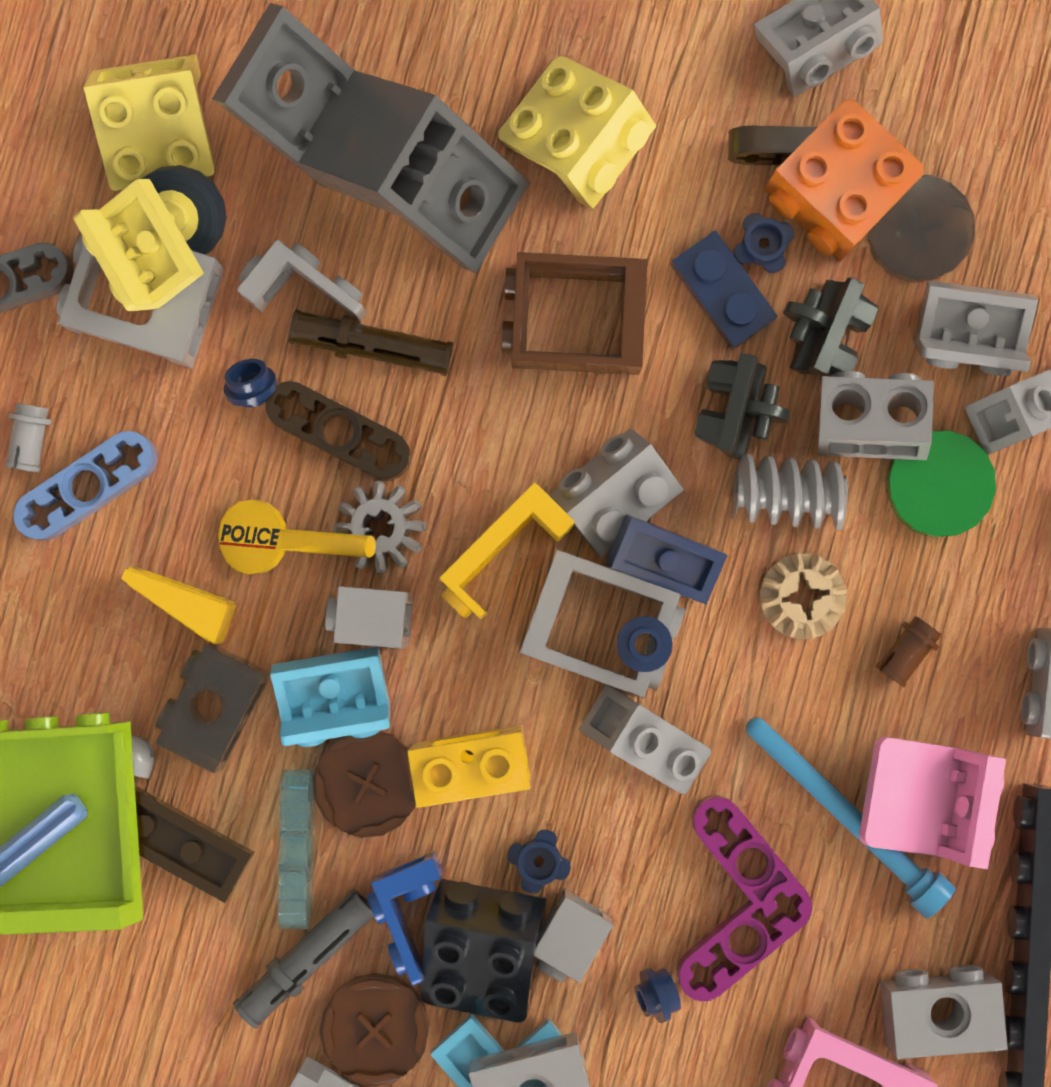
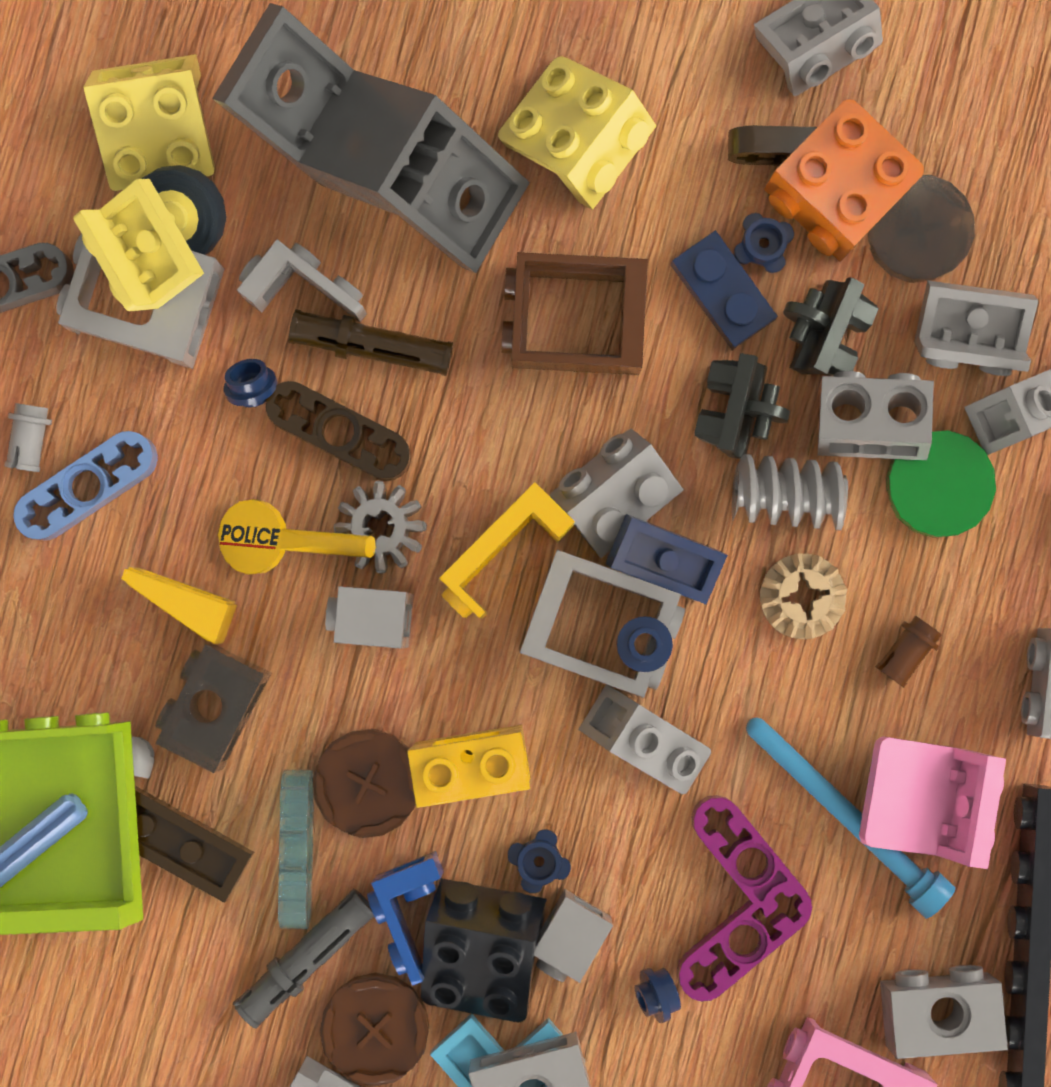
(331, 697): medium azure bracket -> none

